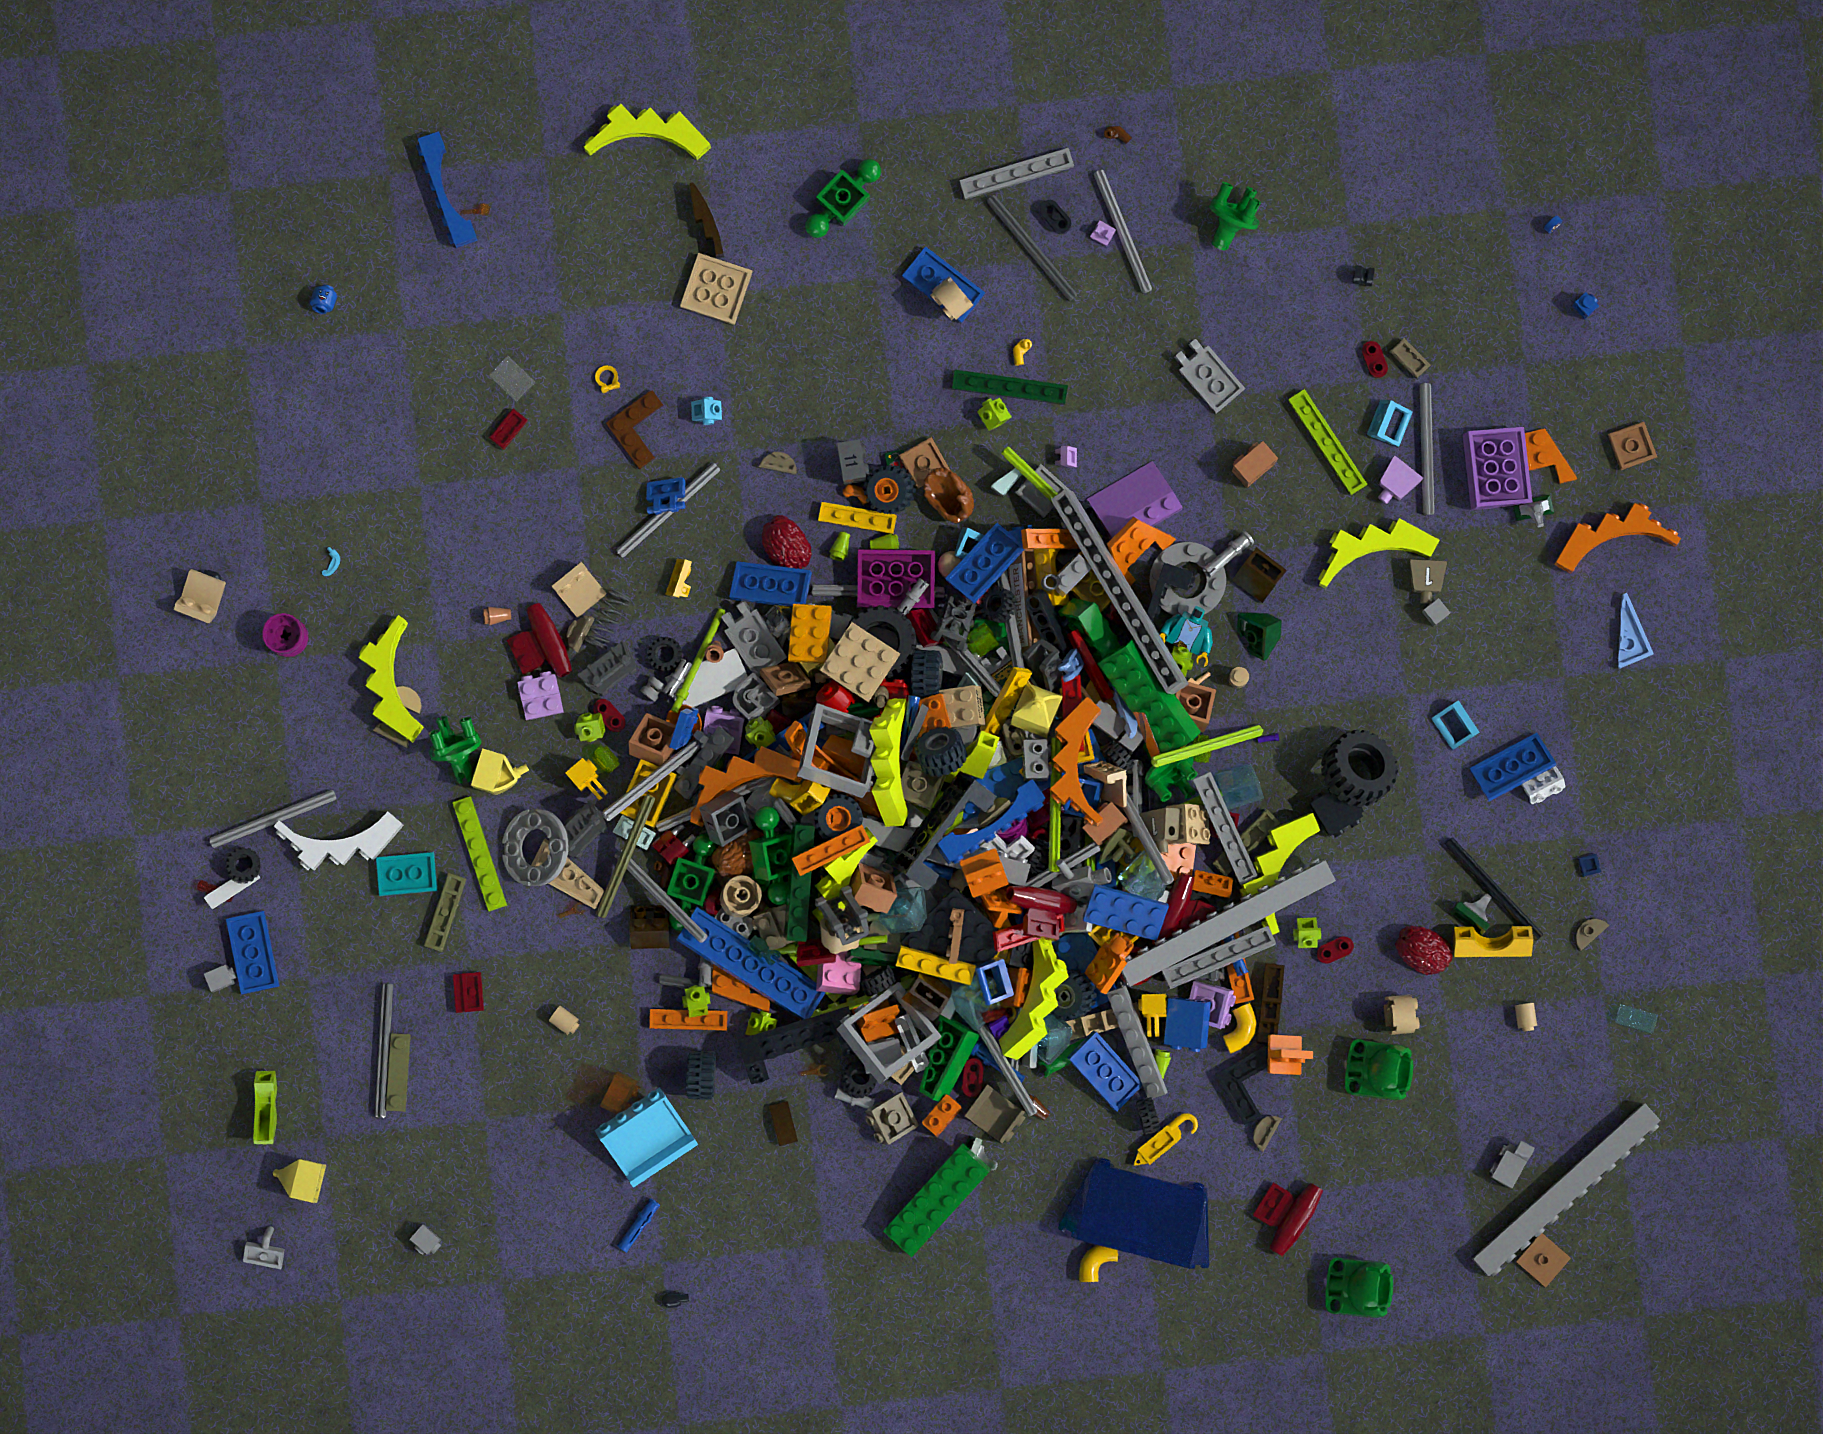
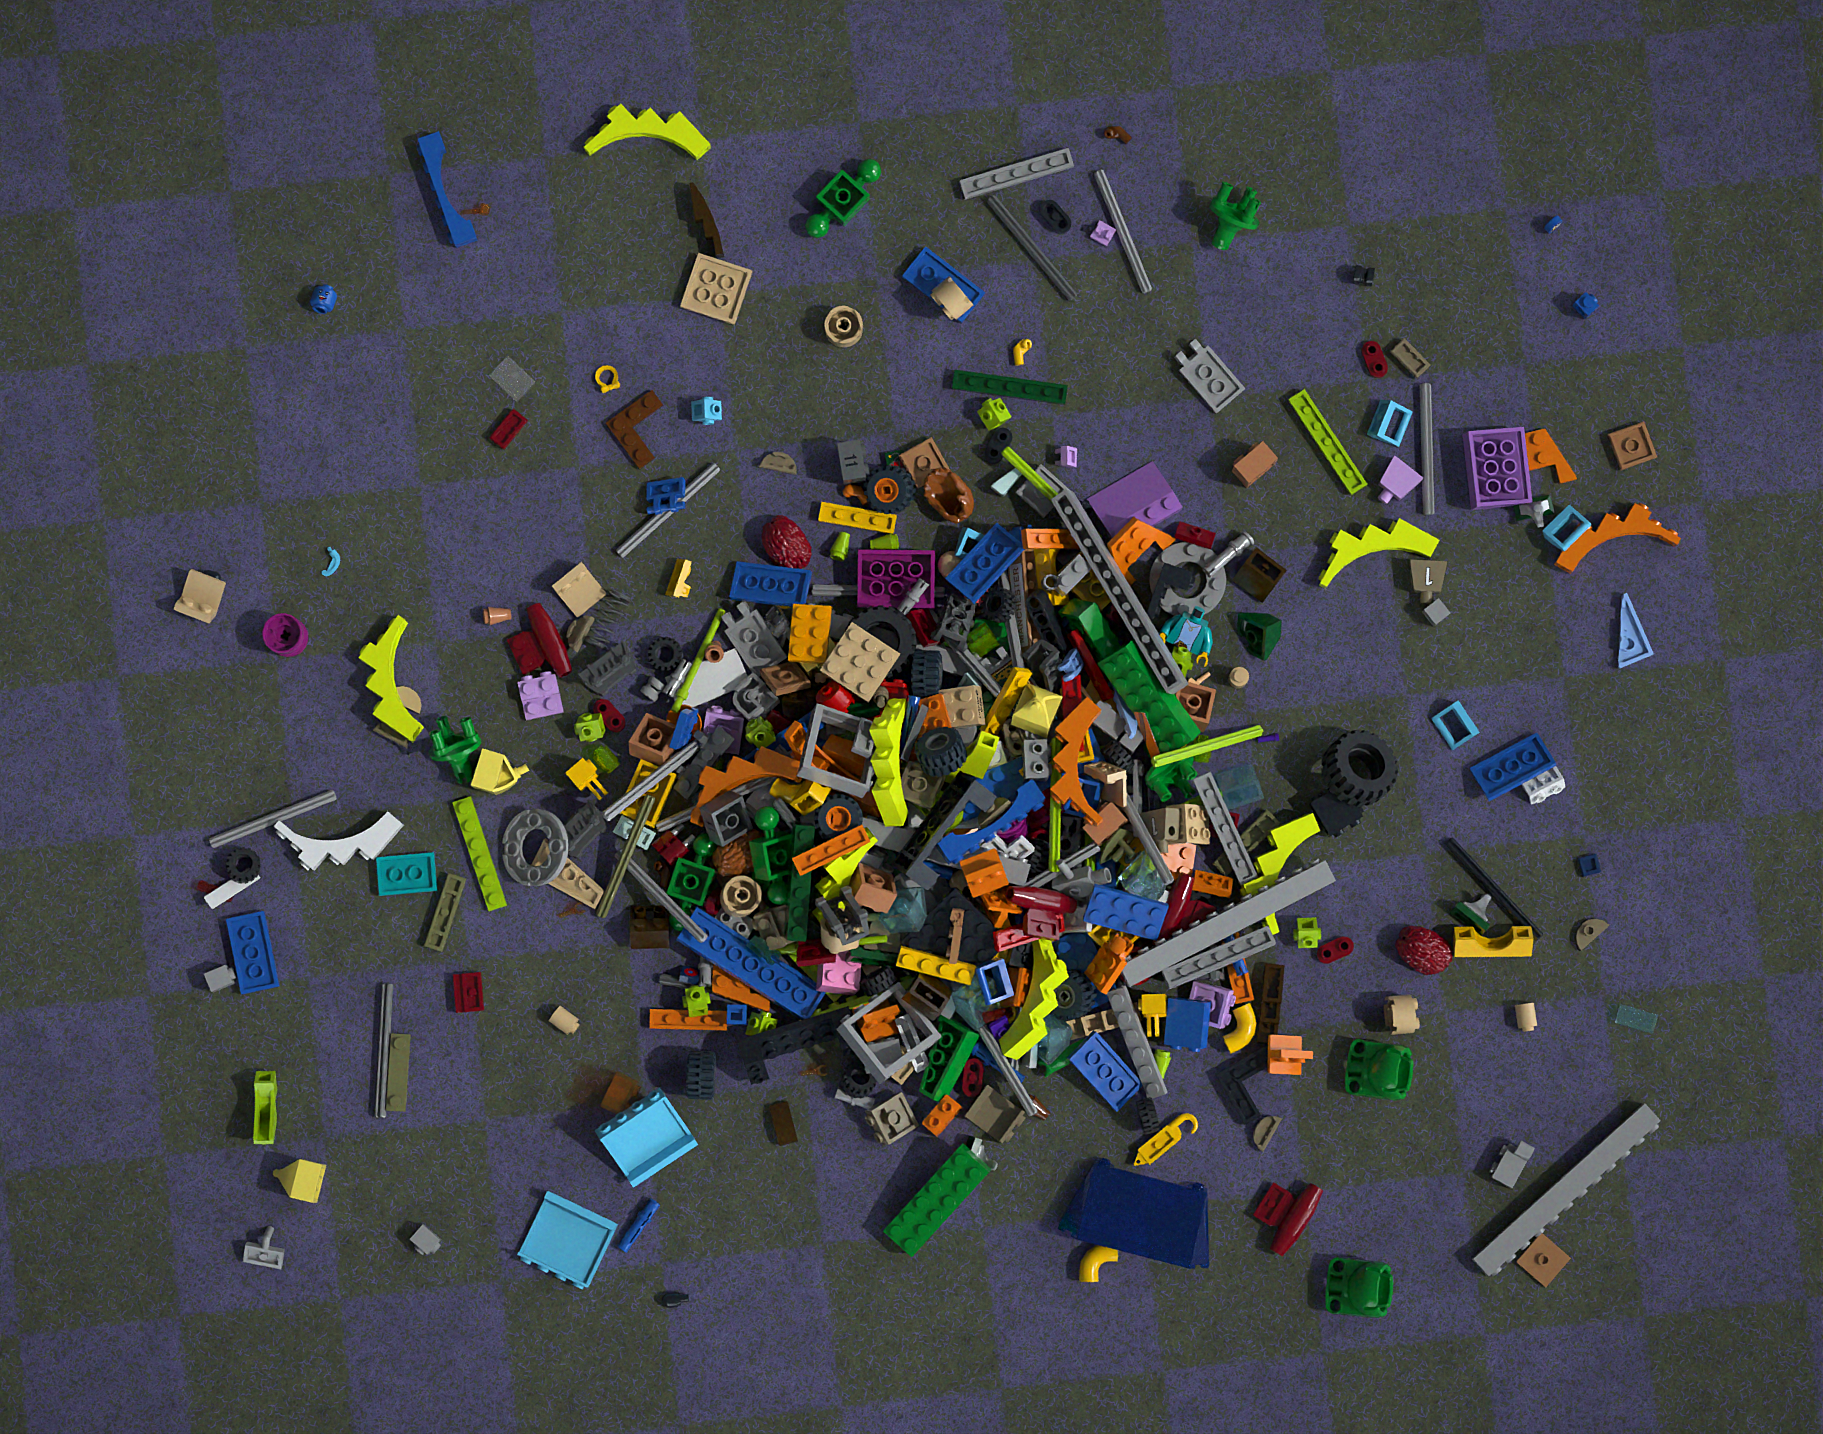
(567, 1240): none -> medium azure panel
(689, 975): none -> dark blue tile
(736, 1014): none -> blue brick
(849, 317): none -> tan brick
(998, 445): none -> black plate
(1195, 535): none -> dark red plate
(1560, 523): none -> medium azure tile

